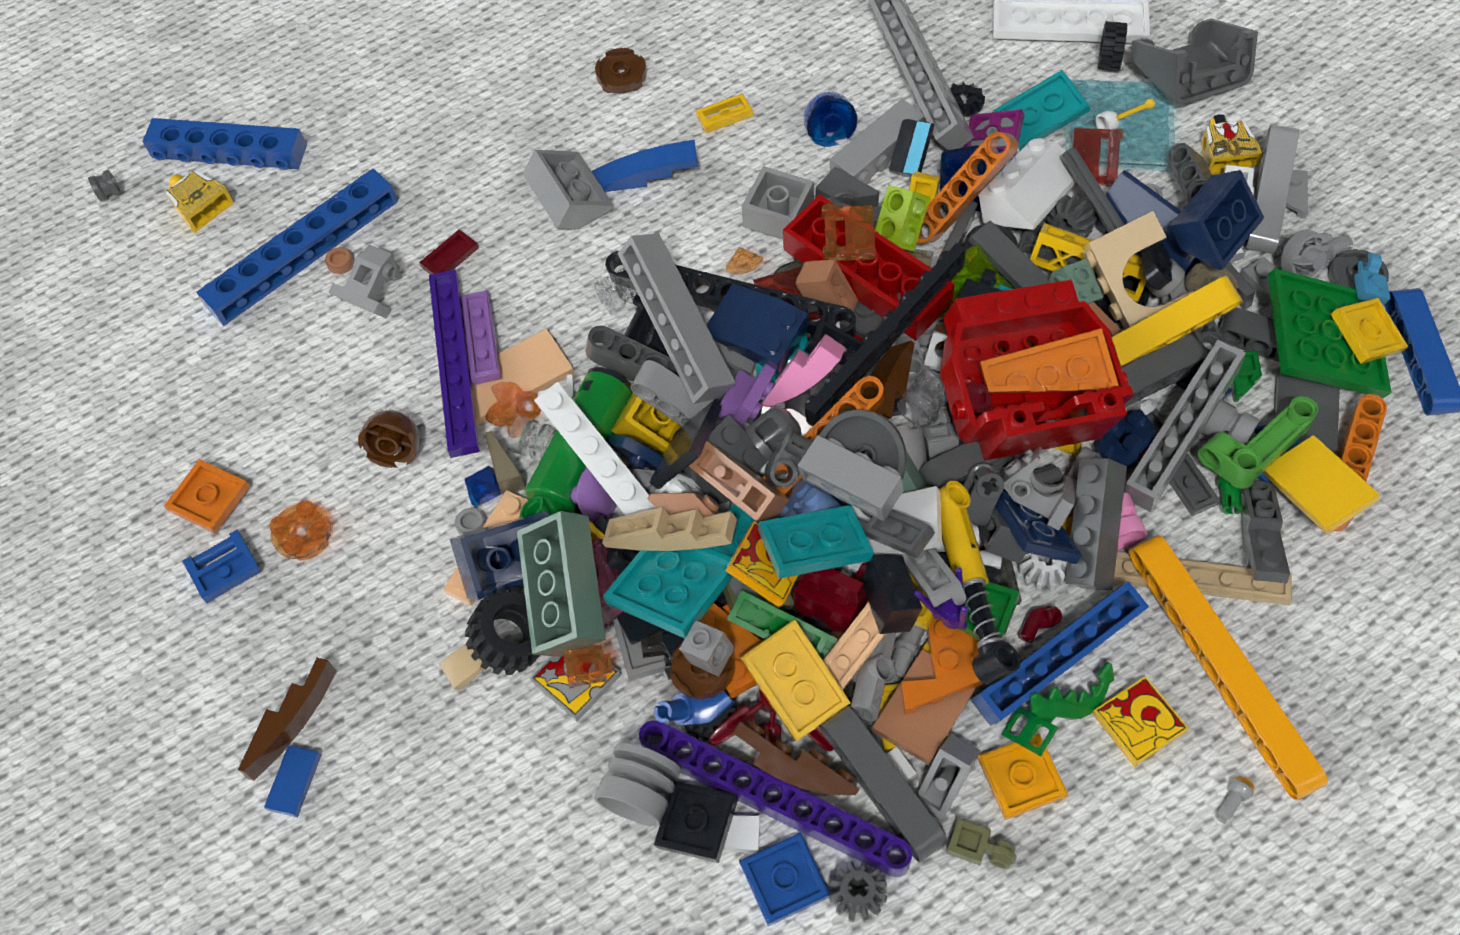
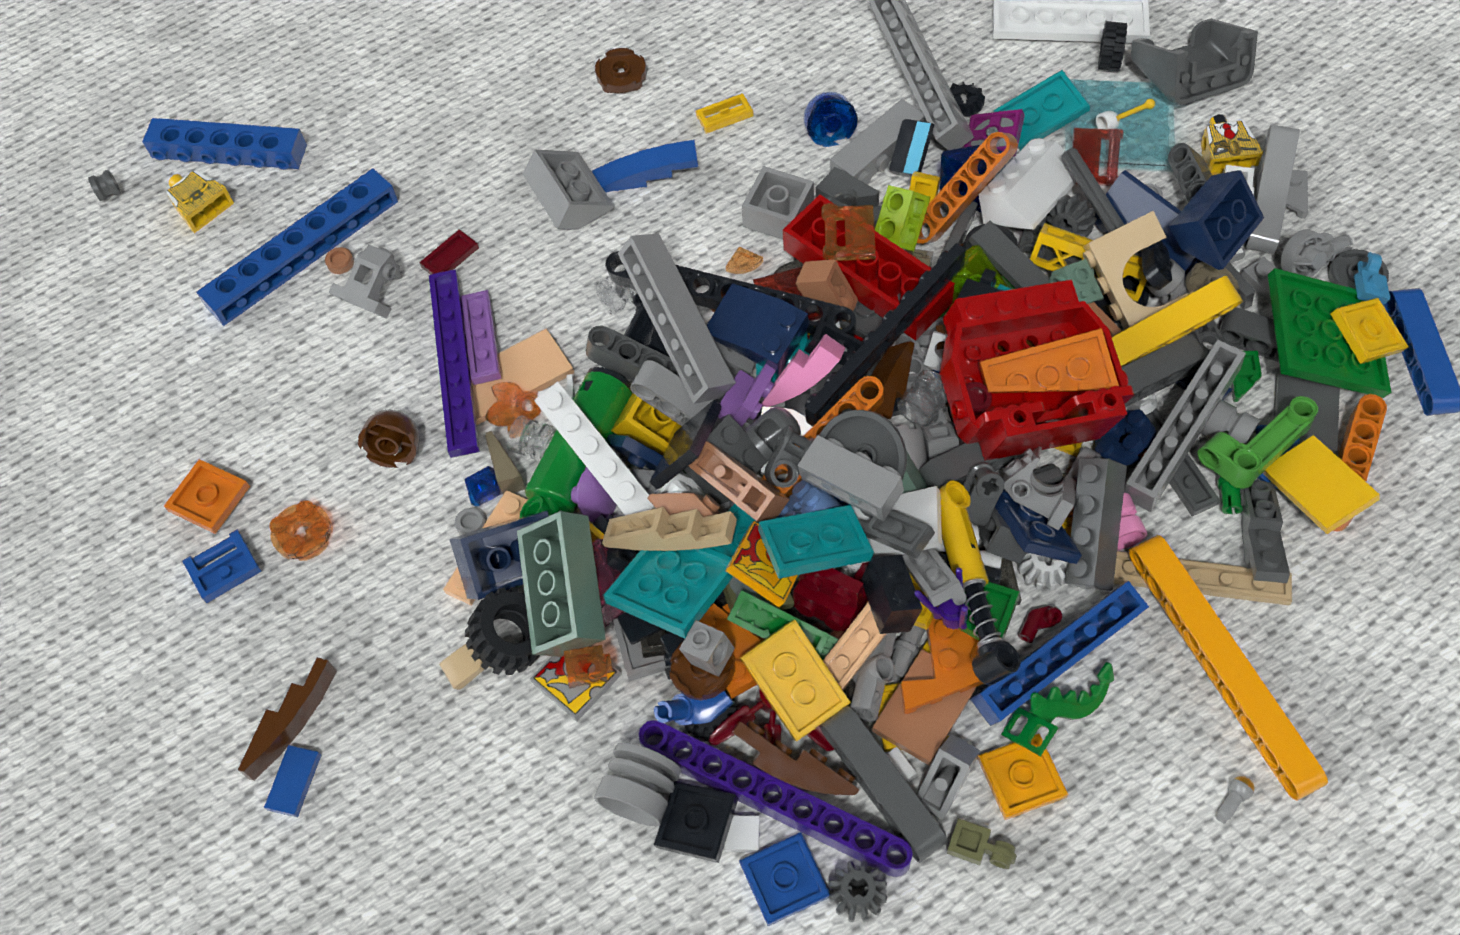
(1140, 721): tile -> none

